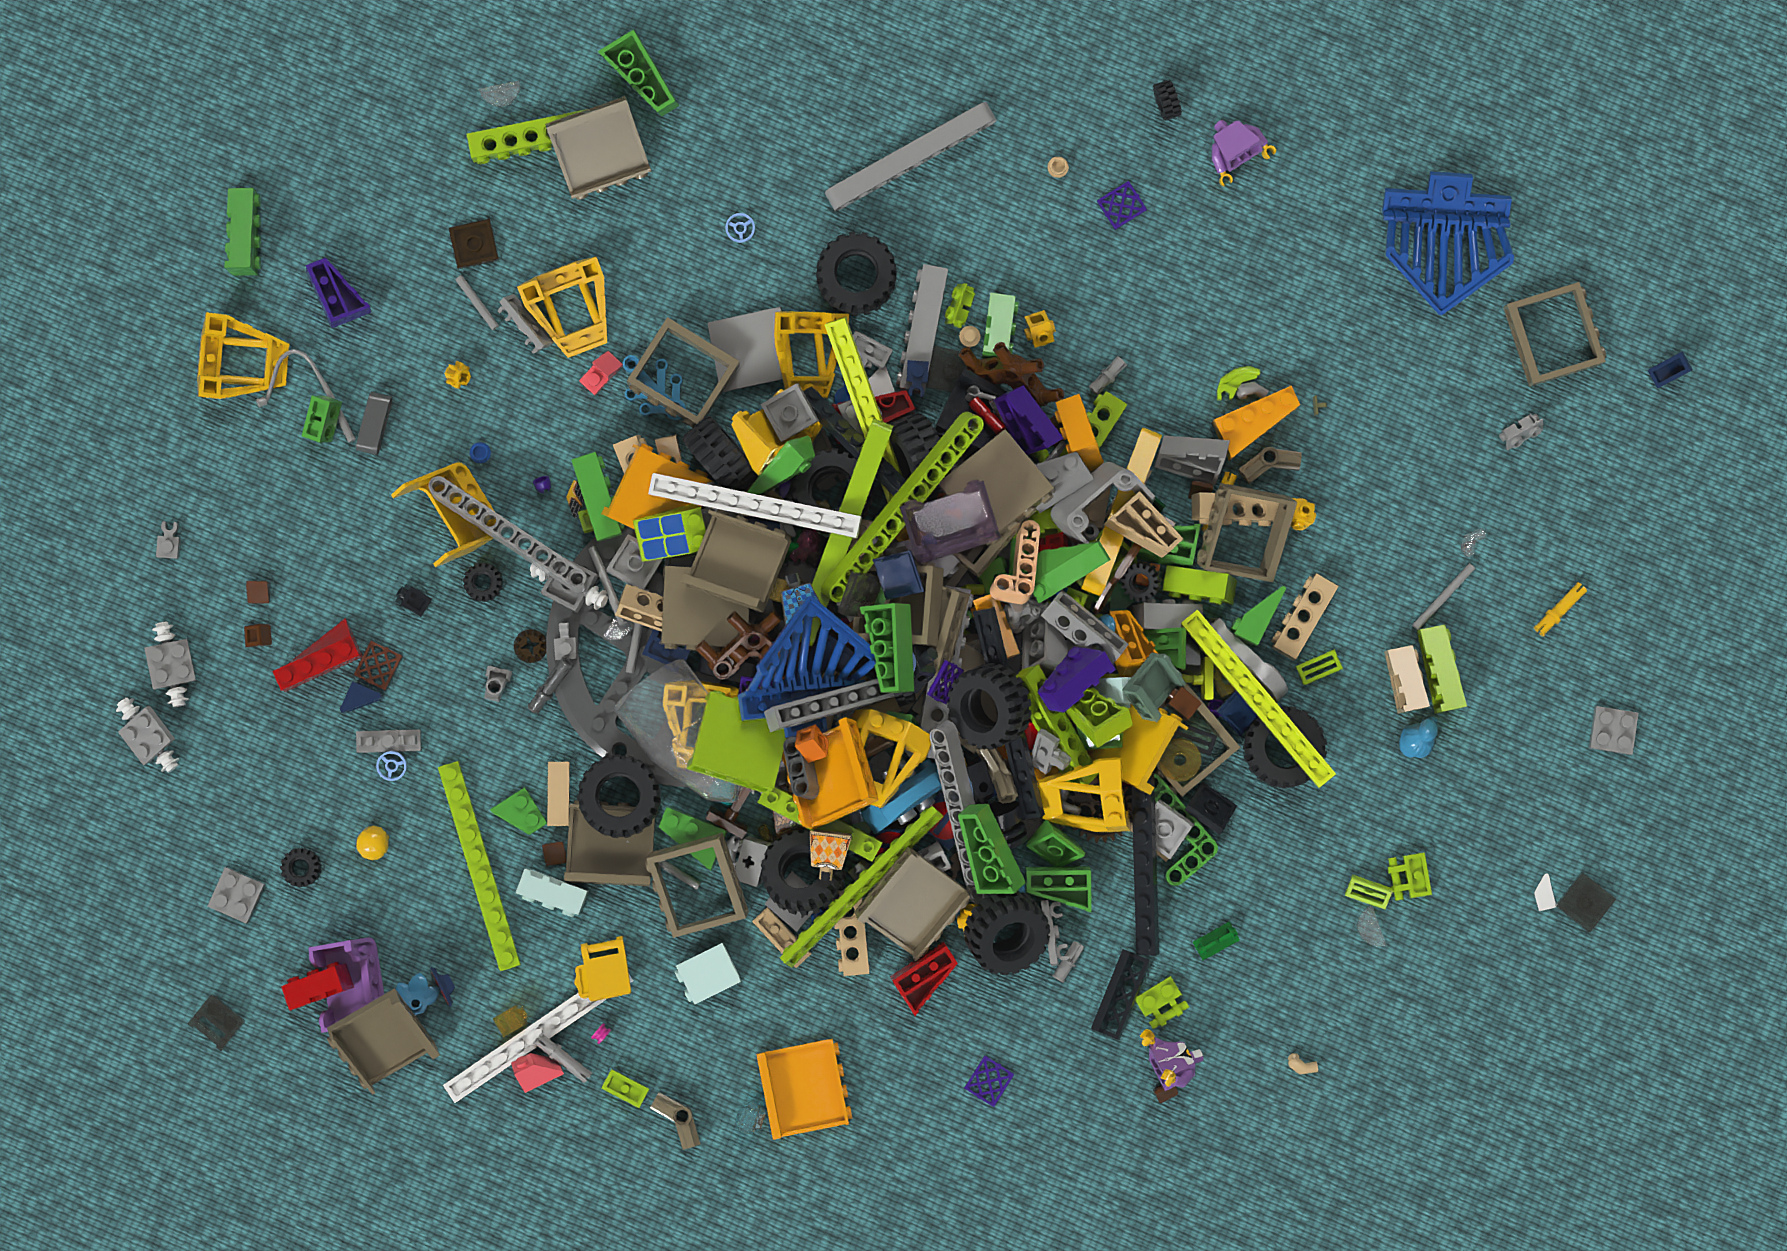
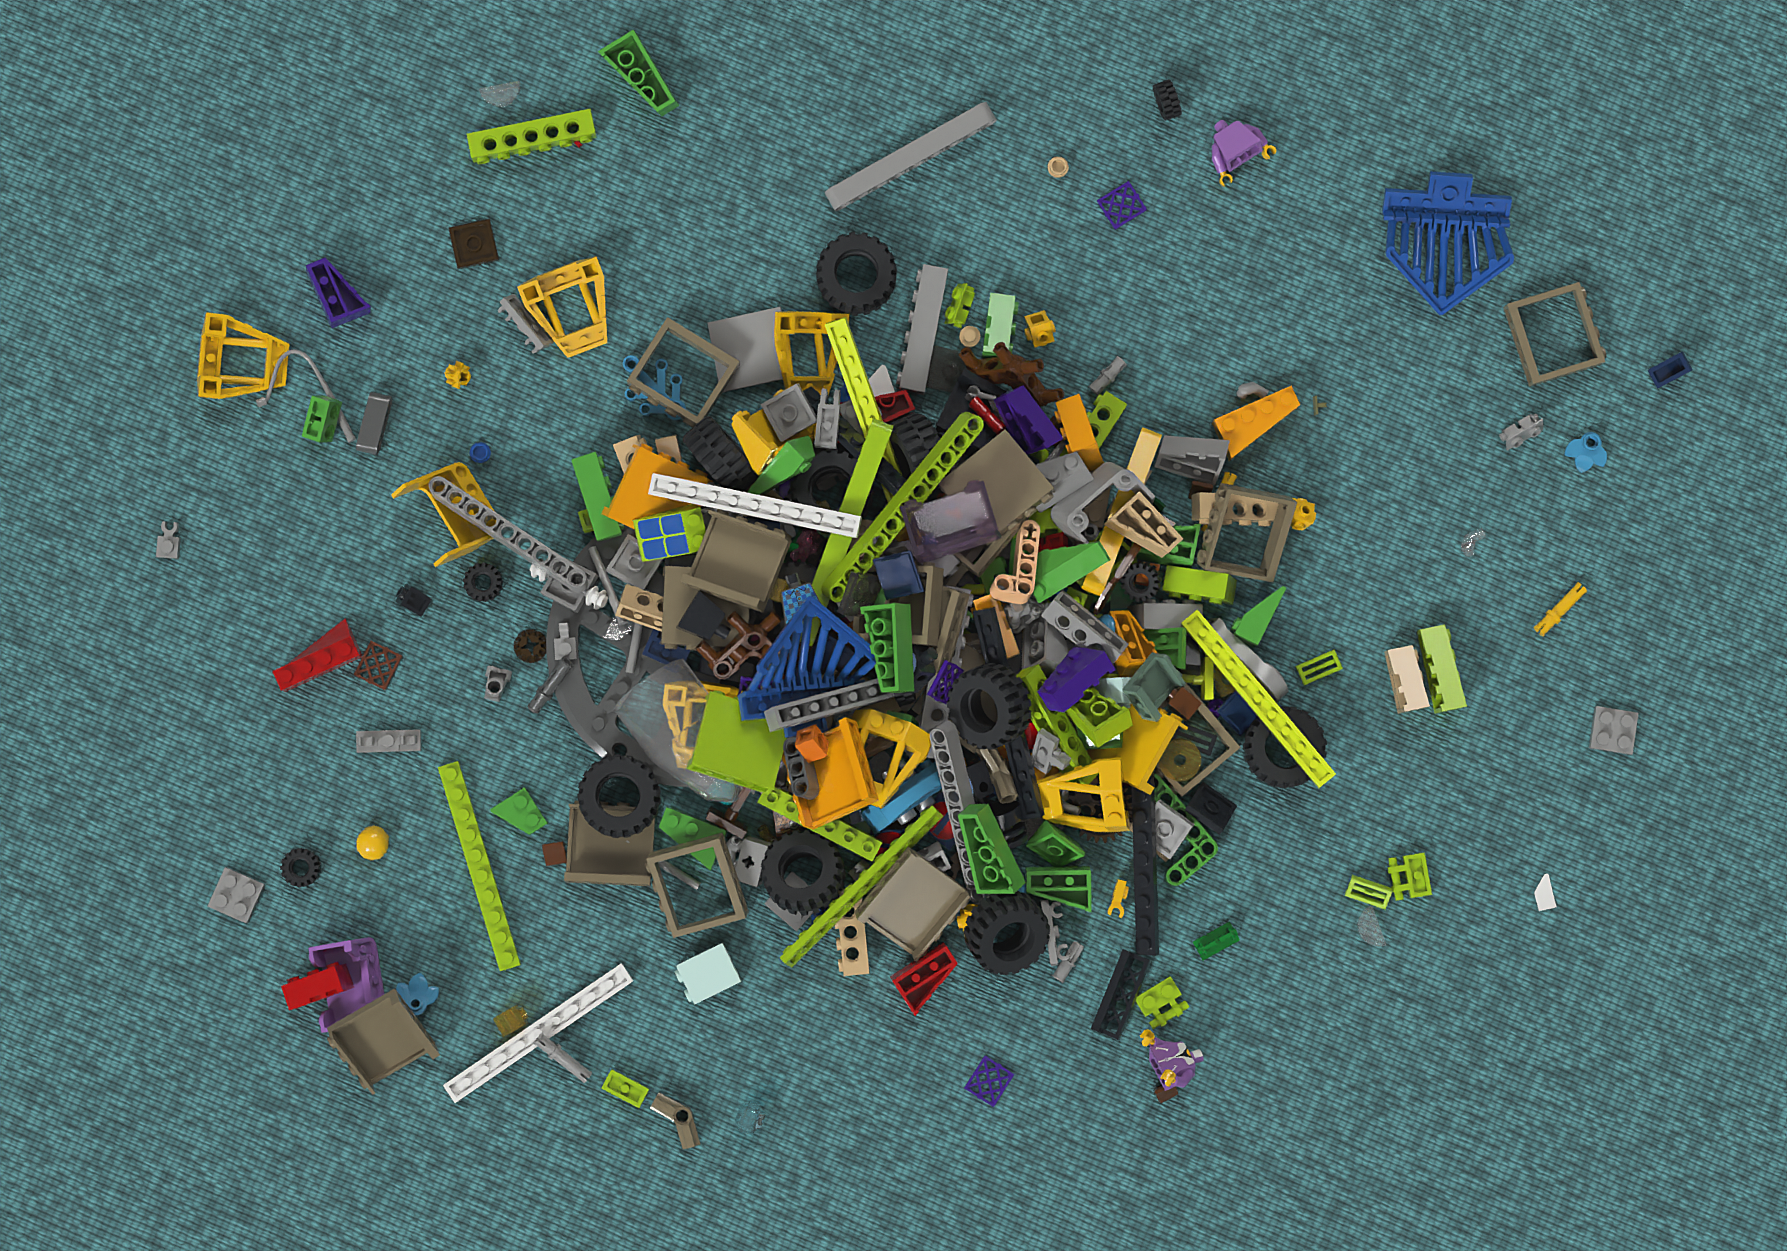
(146, 735): light grey plate -> none
(170, 664): light grey plate -> none
(221, 1017): clear smoke plate -> none
(243, 232): bright green wedge -> none
(257, 635): reddish brown slope -> none
(258, 592): reddish brown slope -> none
(358, 697): dark blue slope -> none
(386, 760): light blue piece -> none
(444, 984): dark blue piece -> none
(477, 302): light grey bar -> none
(535, 1070): coral slope -> none
(542, 483): dark purple hinge -> none
(552, 892): light aqua wedge -> none
(558, 794): tan tile -> none
(575, 498): sticker -> none
(598, 148): dark tan panel -> none
(601, 372): coral slope -> none
(601, 1033): dark pink bush -> none
(604, 975): yellow piece -> none
(703, 619): none -> black torso
(737, 224): light blue piece -> none
(777, 932): tan tile -> none
(804, 1088): light orange panel -> none
(828, 421): none -> light grey hinge
(828, 851): torso -> none
(871, 351): light grey hinge -> none
(916, 374): dark blue plate -> none
(1120, 892): none -> yellow plate
(1233, 379): lime piece -> none
(1282, 459): dark tan piece -> none
(1301, 1067): tan arm -> none
(1325, 592): tan brick -> none
(1419, 738): dark azure hair -> none
(1443, 596): light grey bar -> none
(1585, 455): none -> dark azure plate
(1585, 902): clear smoke plate -> none

